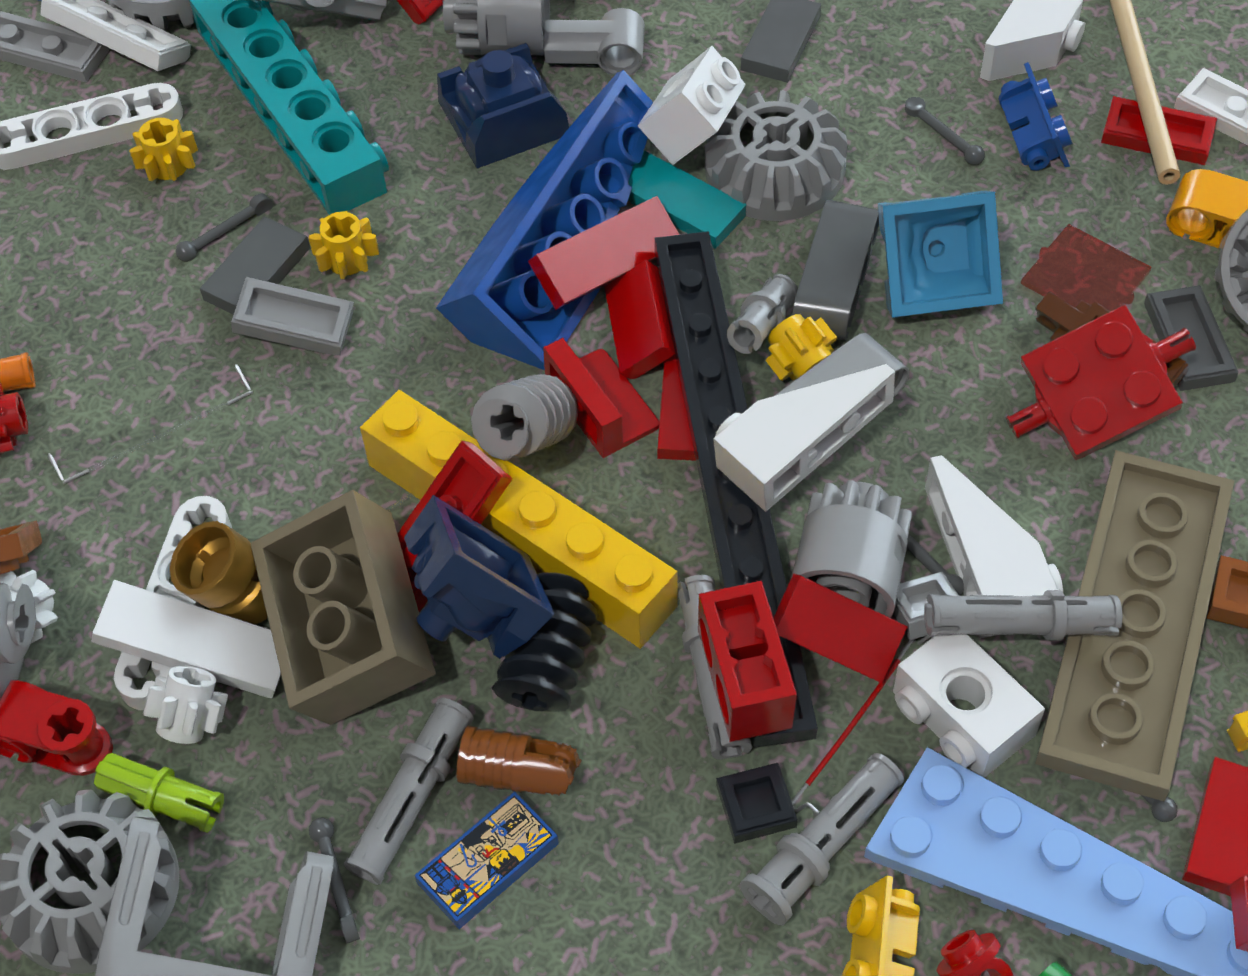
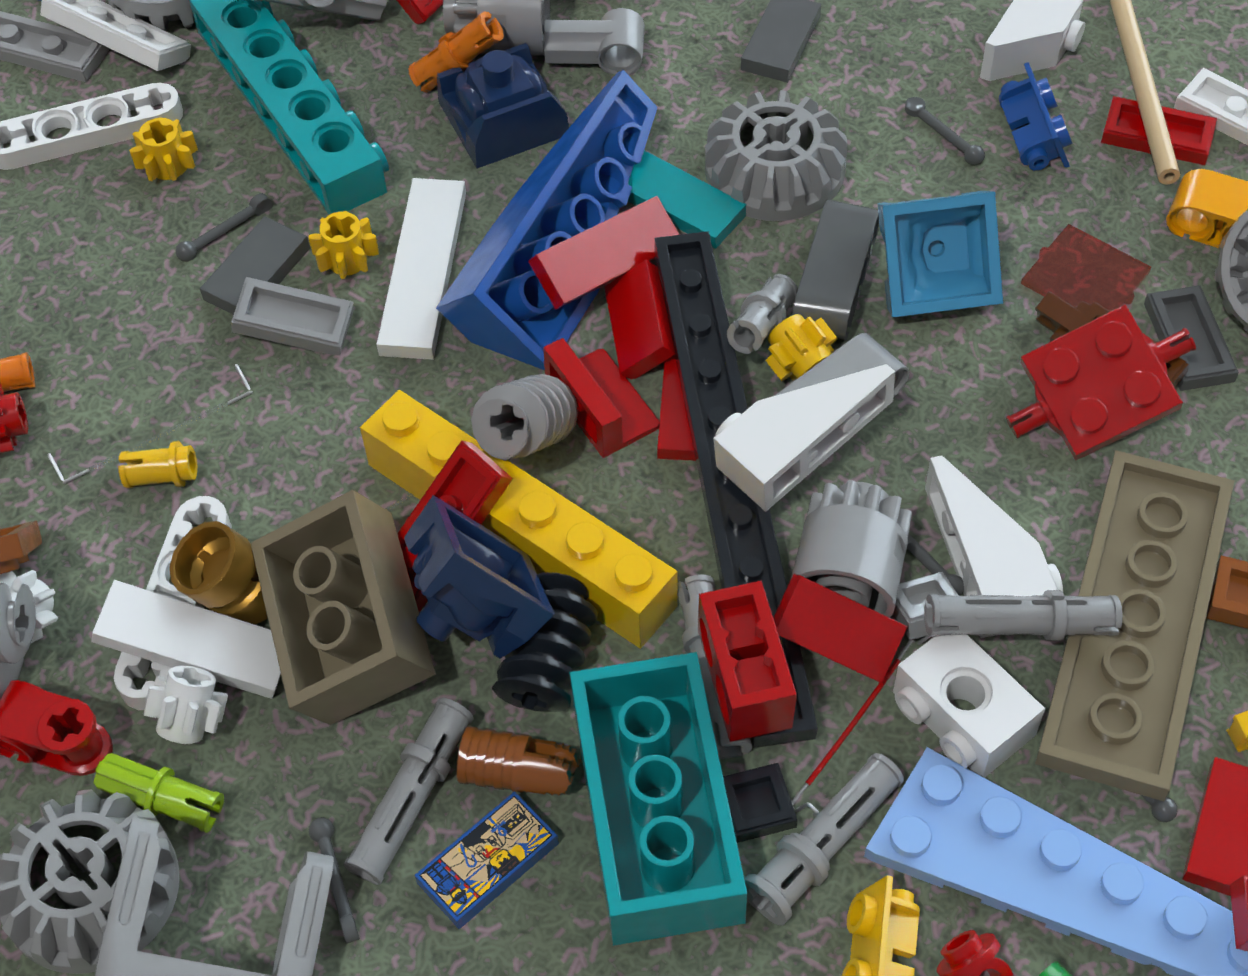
(158, 466): none -> yellow pin
(421, 269): none -> white tile
(456, 50): none -> orange pin
(657, 799): none -> teal brick
(692, 105): white brick -> none

